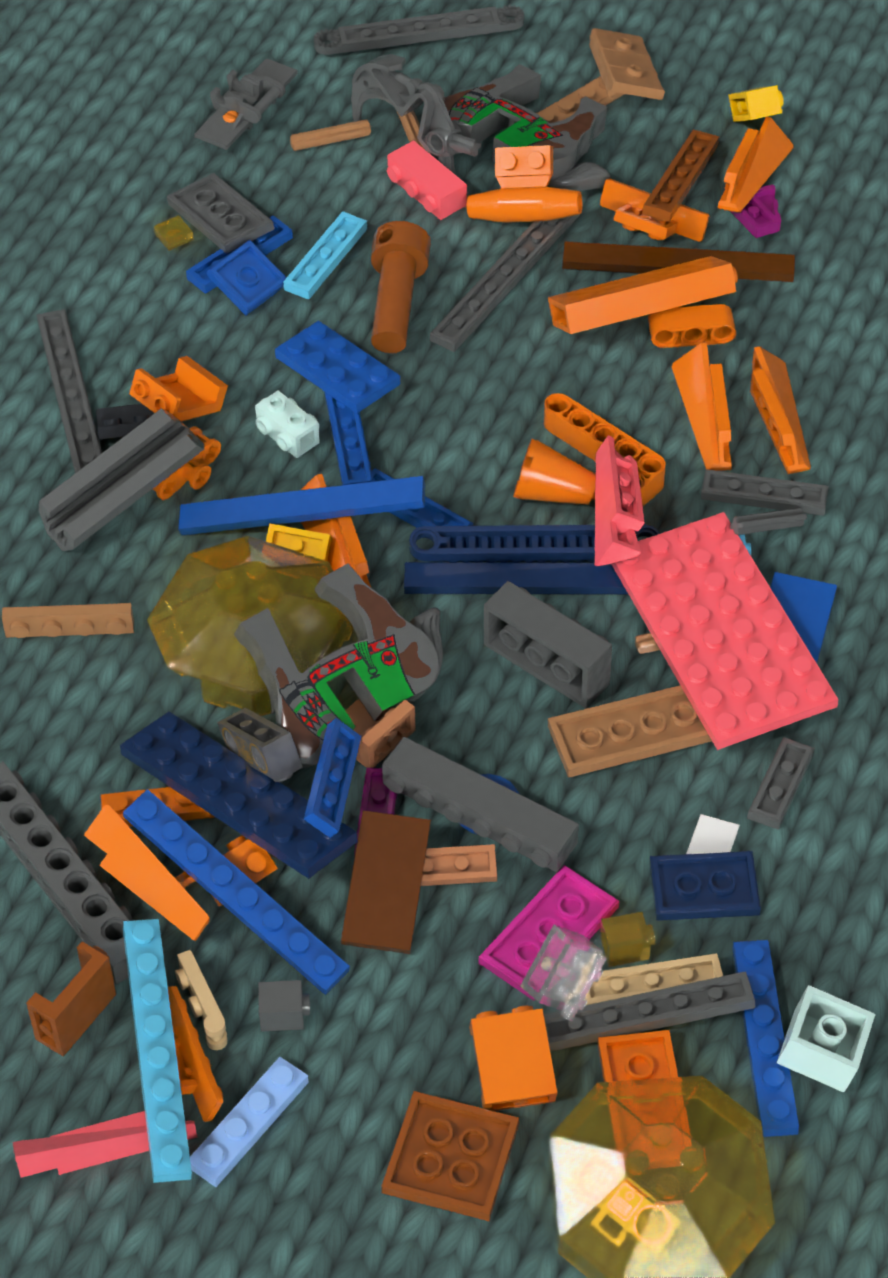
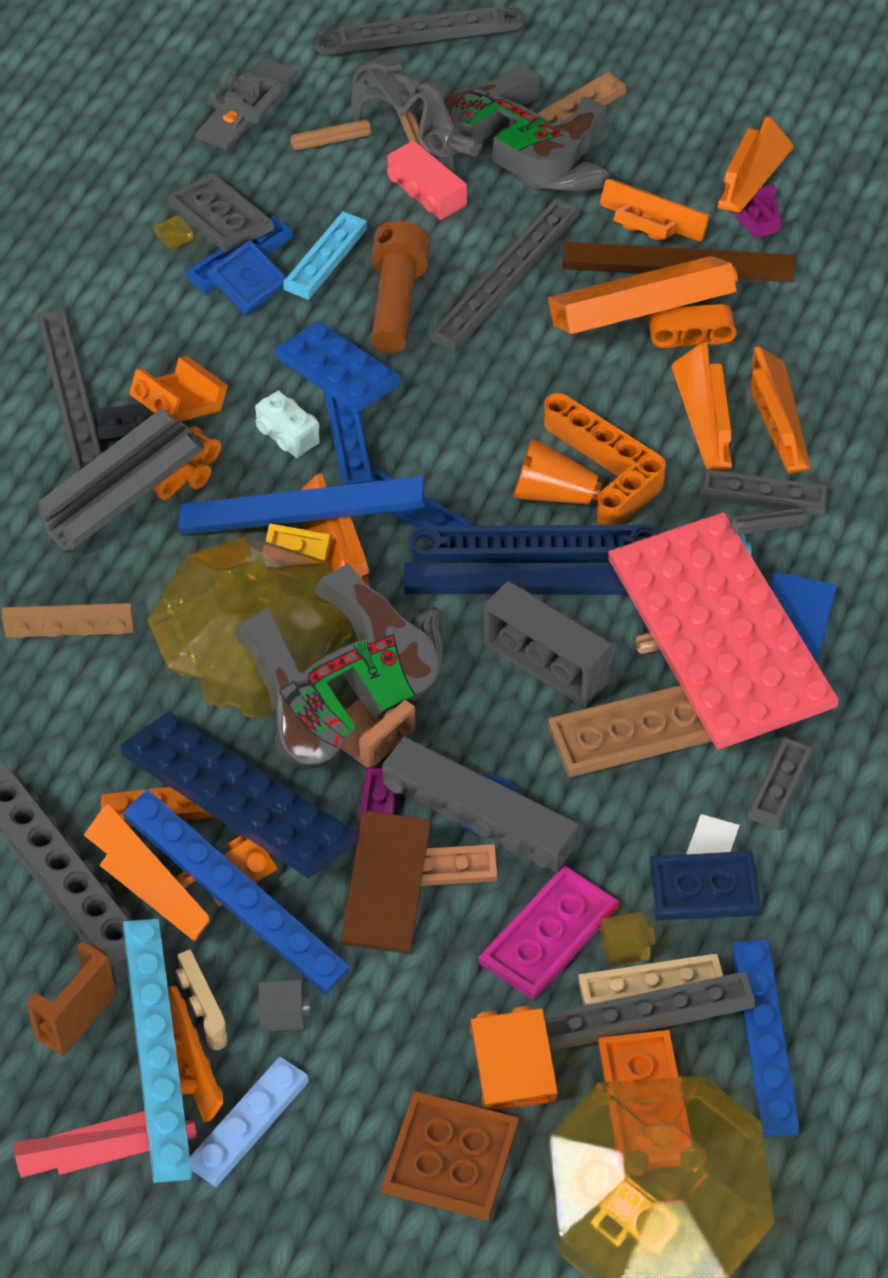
(261, 744): flat silver piece -> none
(332, 778): blue plate -> none
(524, 189): orange plate -> none
(564, 971): clear brick -> none
(616, 506): coral wedge -> none
(625, 64): medium nougat container -> none
(680, 176): dark orange plate -> none
(756, 103): yellow brick -> none
(826, 1038): light aqua brick -> none

